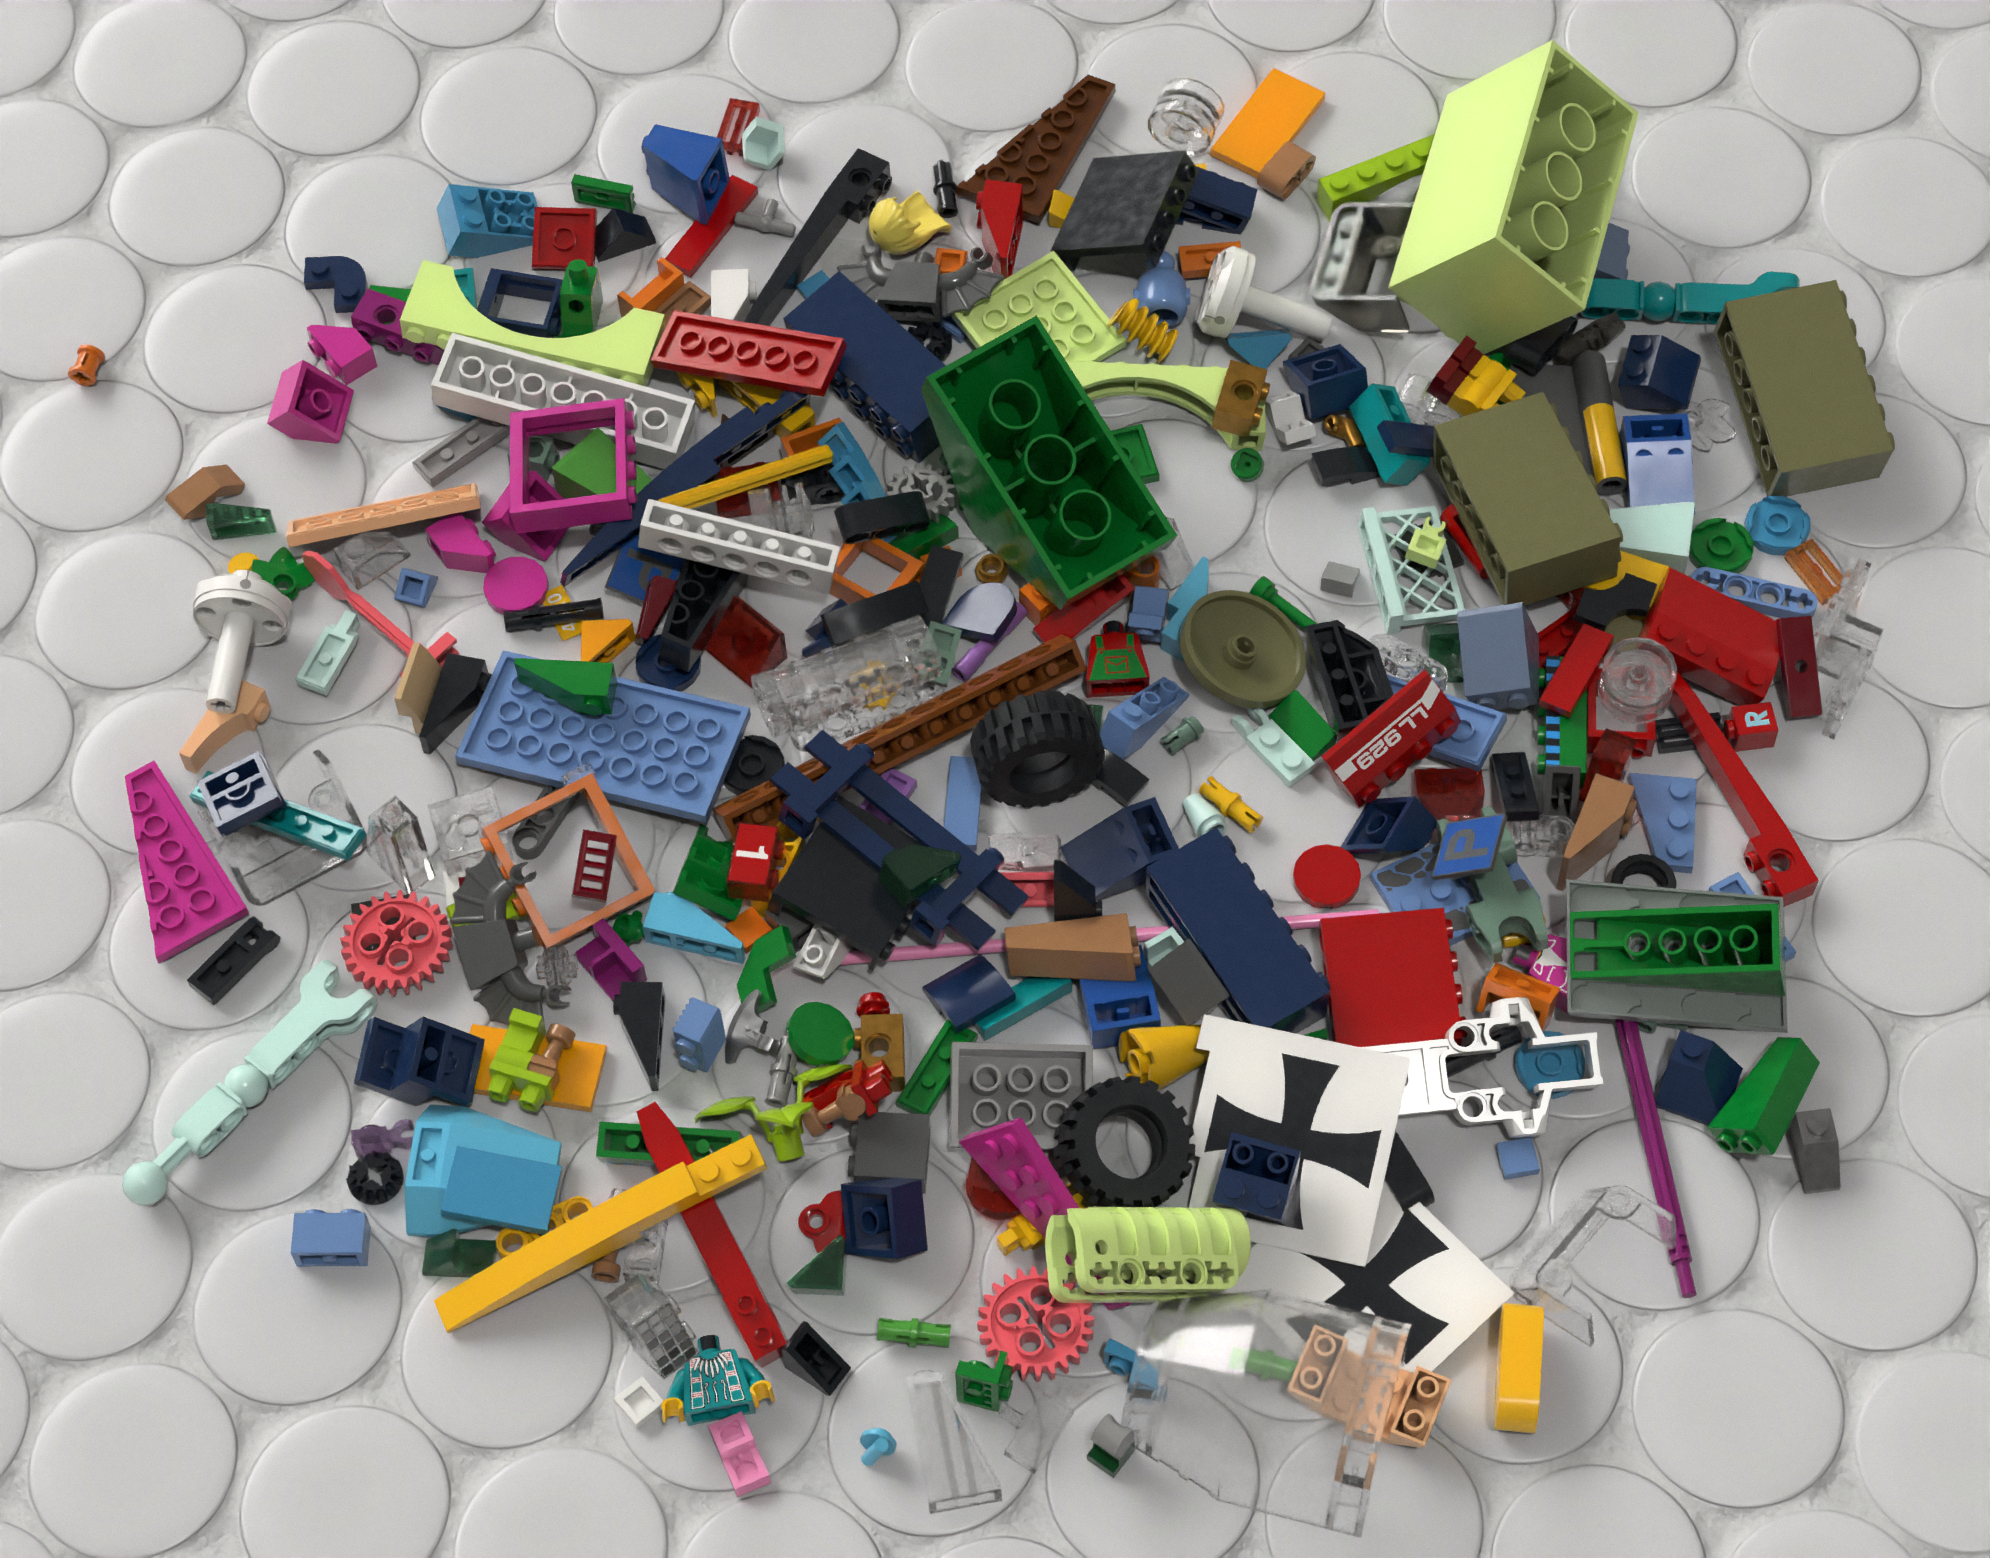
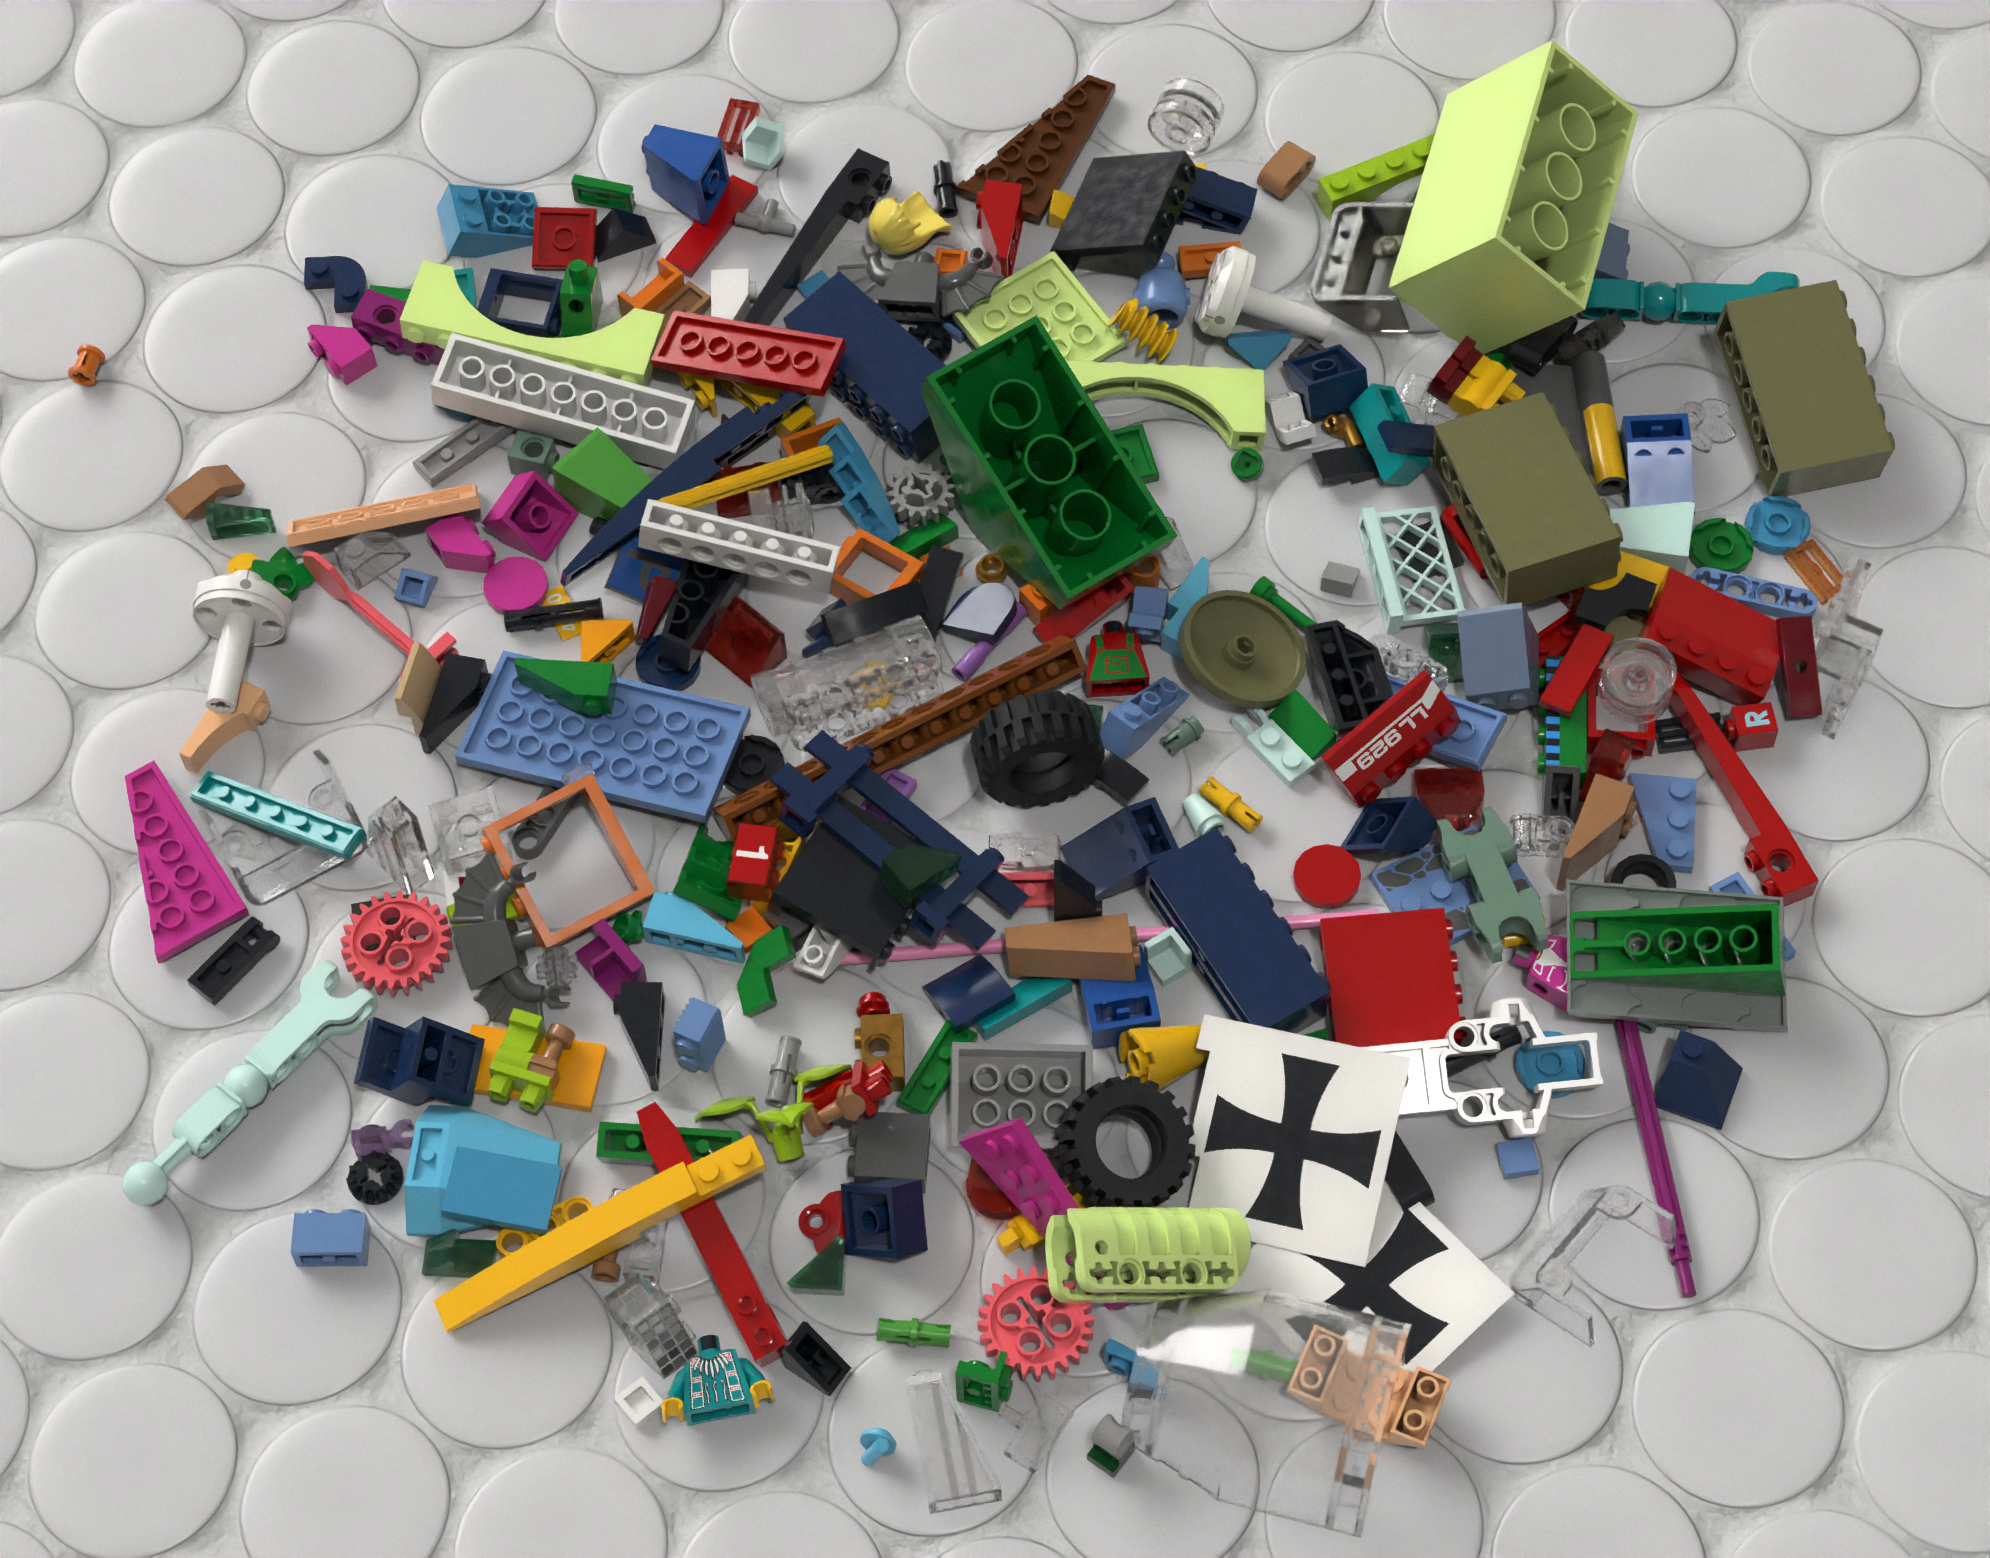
(241, 793): bracket -> none
(310, 404): dark pink slope -> none
(329, 654): light aqua hinge -> none
(578, 510): dark pink window -> none
(587, 893): dark red slope -> none
(739, 1454): bright pink slope -> none
(748, 1029): flat silver piece -> none
(820, 1034): green tile -> none
(882, 517): black beam -> none
(947, 641): sand green slope -> none
(963, 801): medium blue tile -> none
(1189, 982): dark grey slope -> none
(1239, 415): pearl gold brick -> none
(1257, 1178): dark blue slope -> none
(1267, 121): light orange tile -> none
(1426, 544): yellowish green plate -> none
(1469, 846): blue piece -> none
(1508, 983): orange panel -> none
(1515, 786): black tile -> none
(1518, 1368): yellow plant -> none
(1657, 373): dark blue slope -> none
(1766, 1100): green slope -> none
(1816, 1150): flat silver slope -> none

